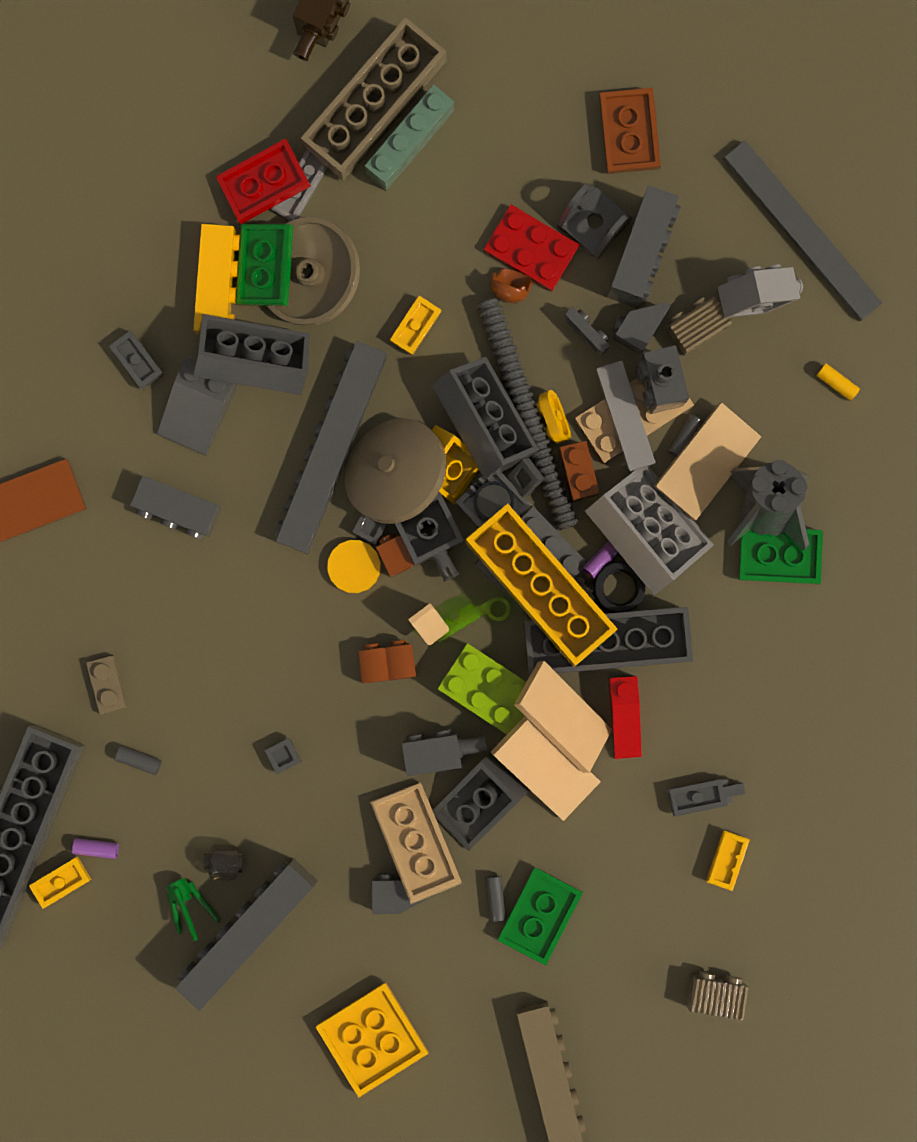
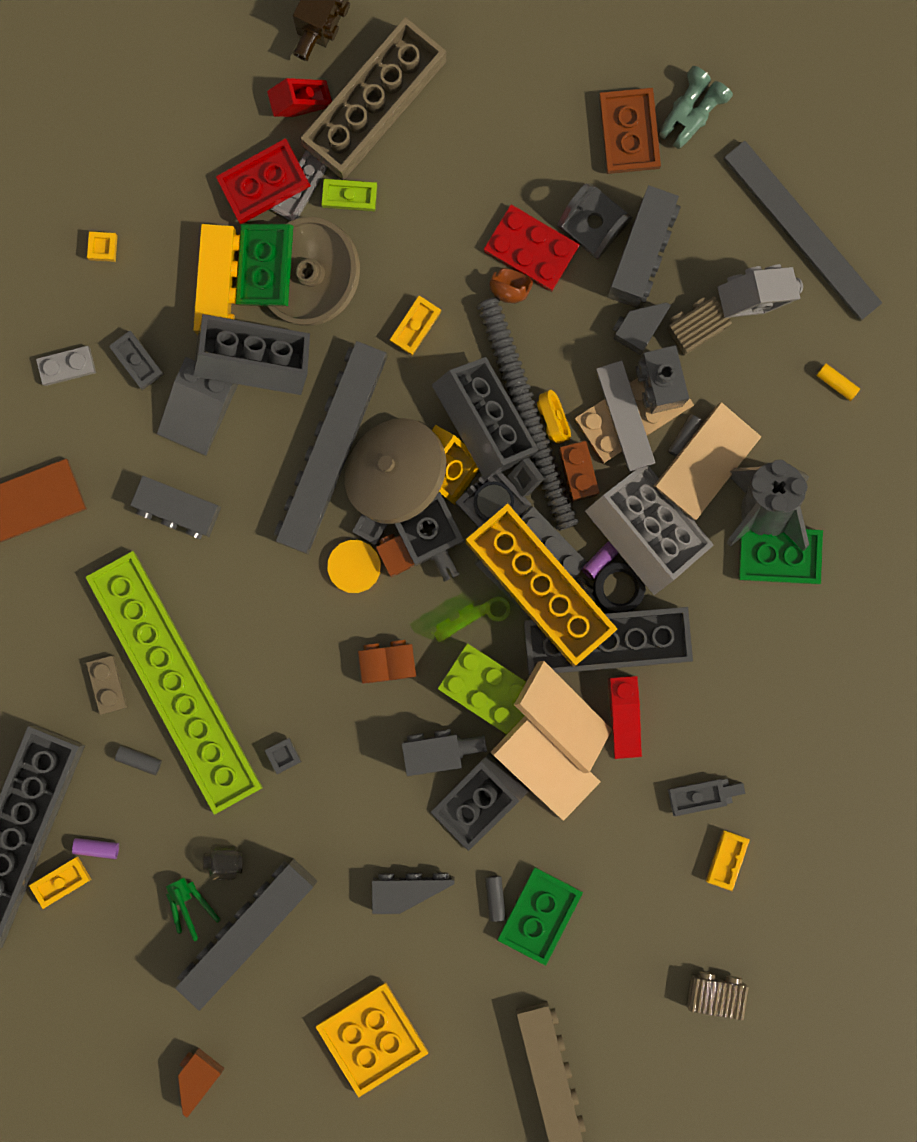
(66, 366): none -> light grey plate
(102, 246): none -> yellow plate
(174, 682): none -> lime plate
(196, 1078): none -> dark orange slope
(298, 97): none -> red slope
(349, 195): none -> lime plate
(409, 137): sand green brick -> none
(415, 843): tan tile -> none
(429, 624): tan slope -> none
(580, 324): dark grey plate -> none
(683, 108): none -> sand green piece

